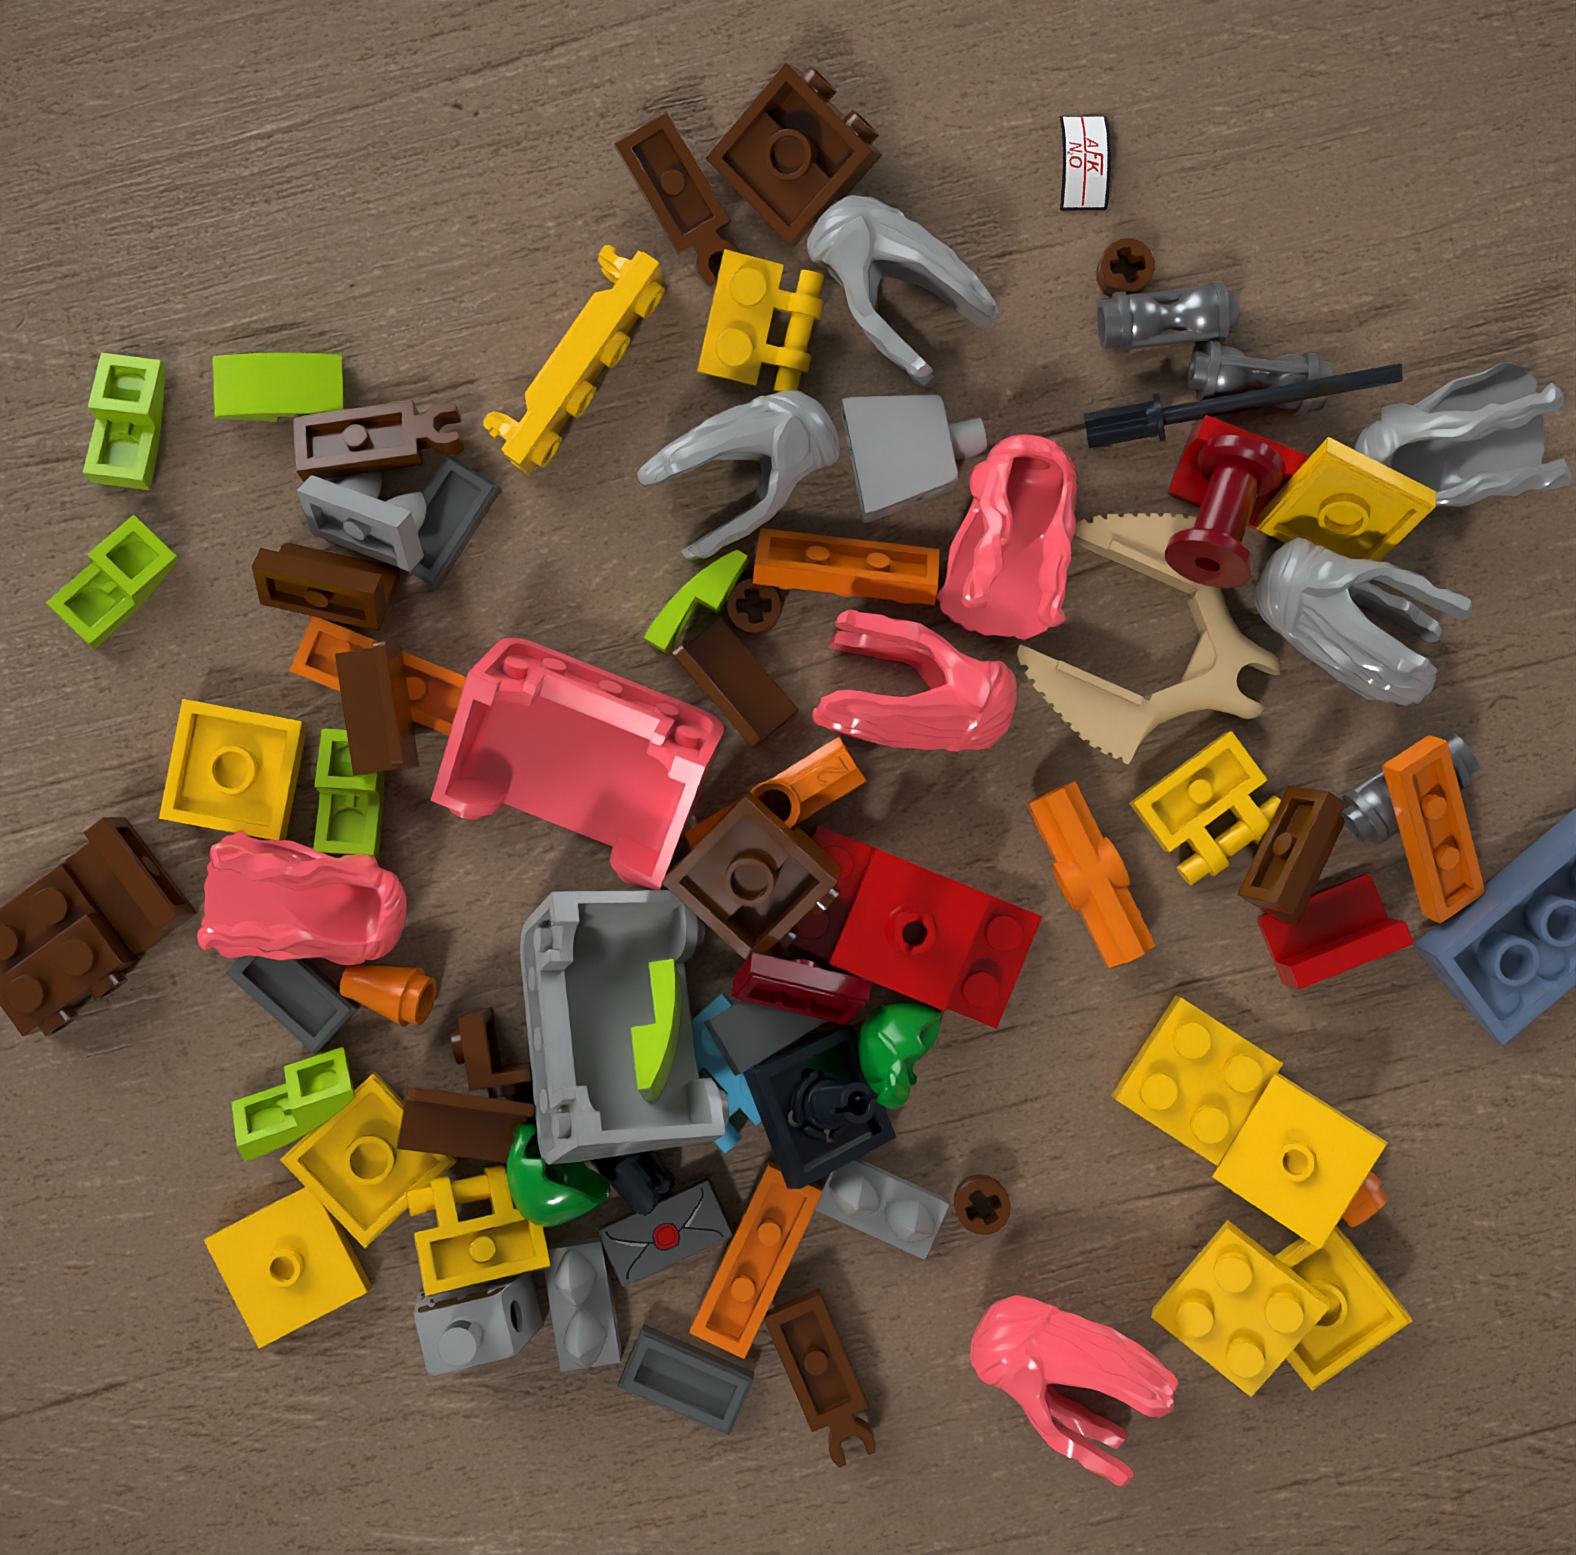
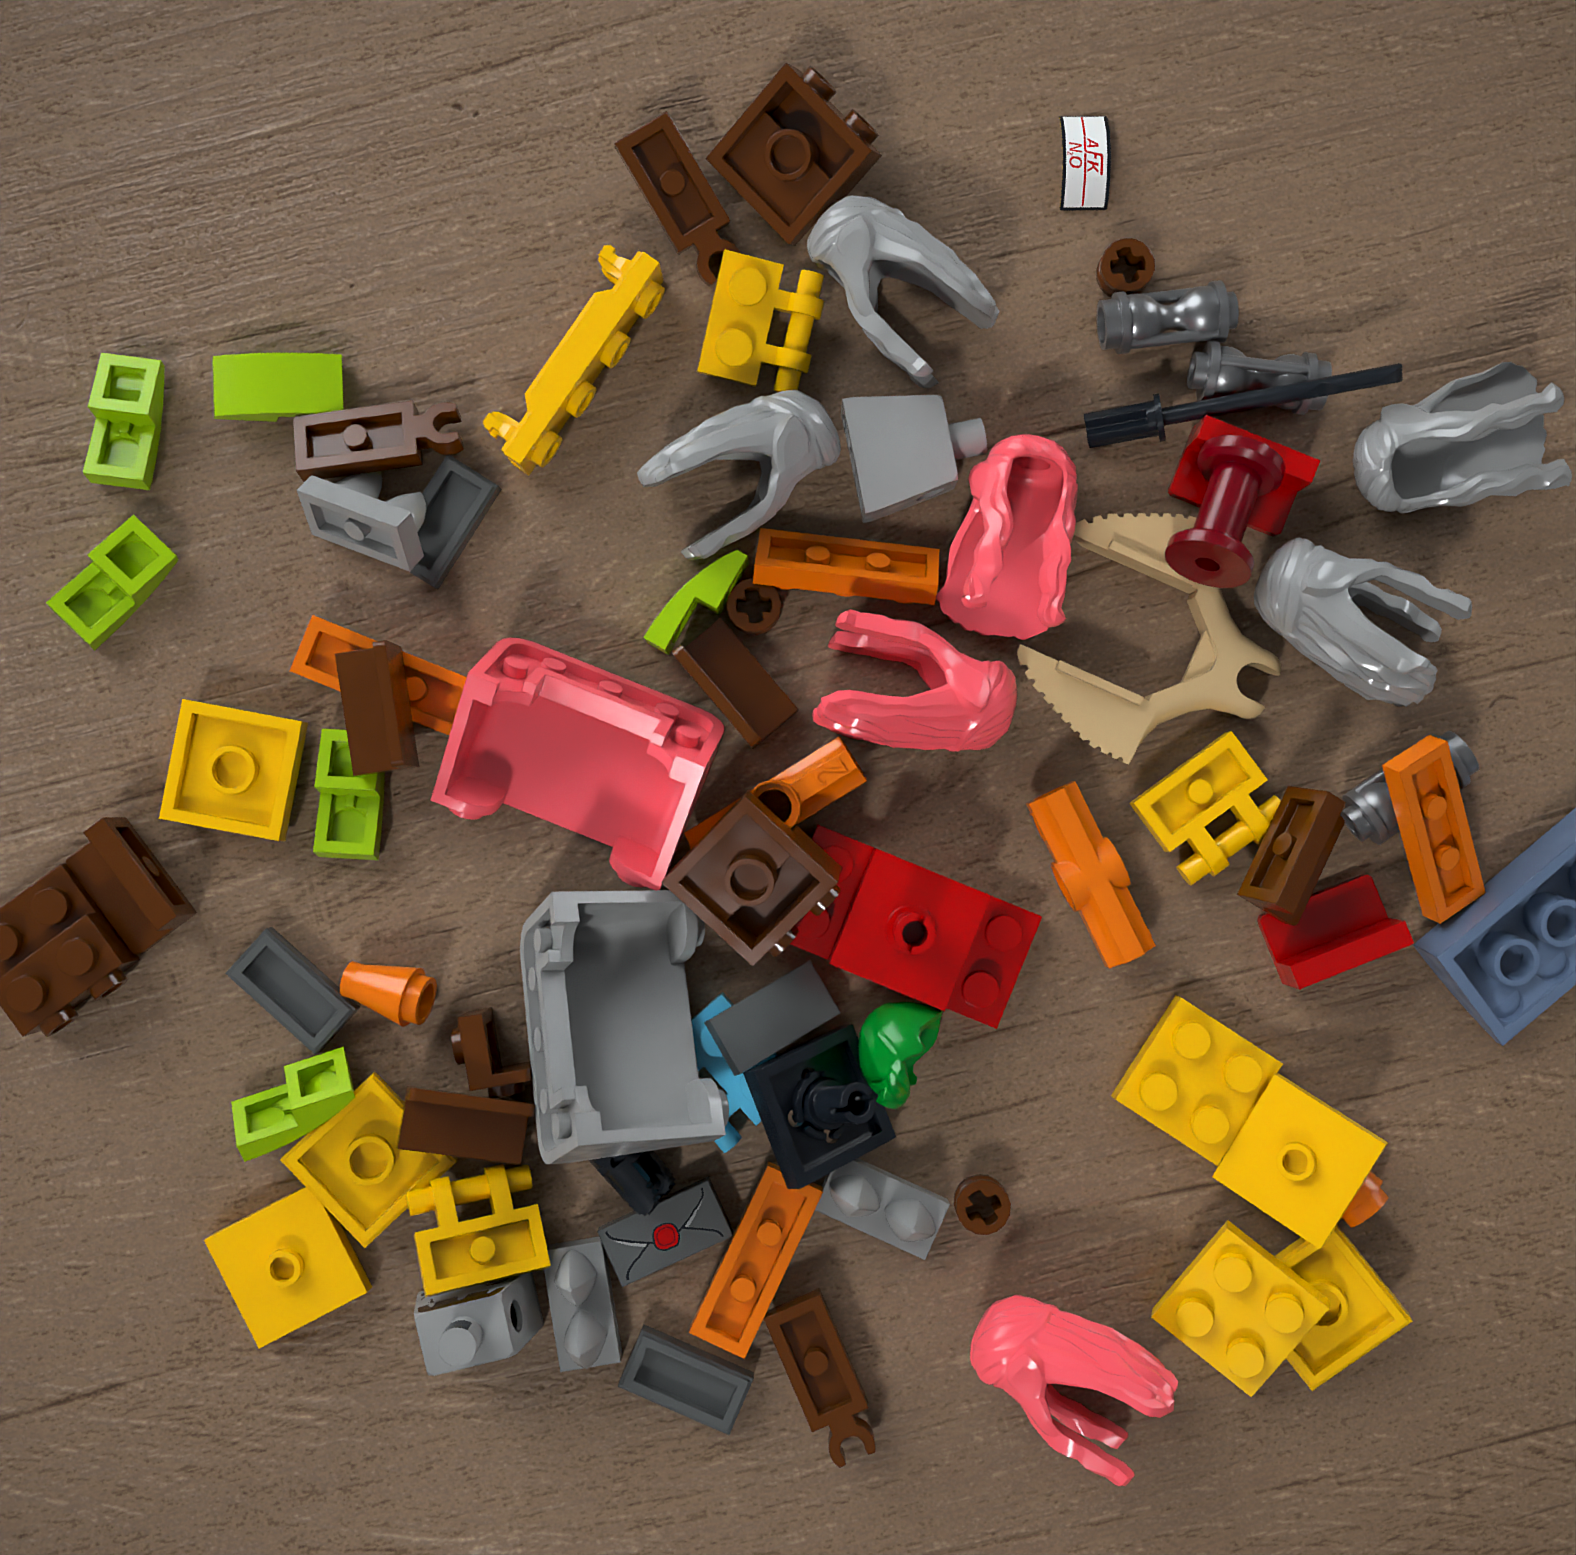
(298, 903): coral hair -> none
(325, 584): reddish brown panel -> none
(550, 1192): green hair -> none
(657, 1043): lime slope -> none
(800, 988): dark red plate -> none
(1347, 504): yellow plate -> none

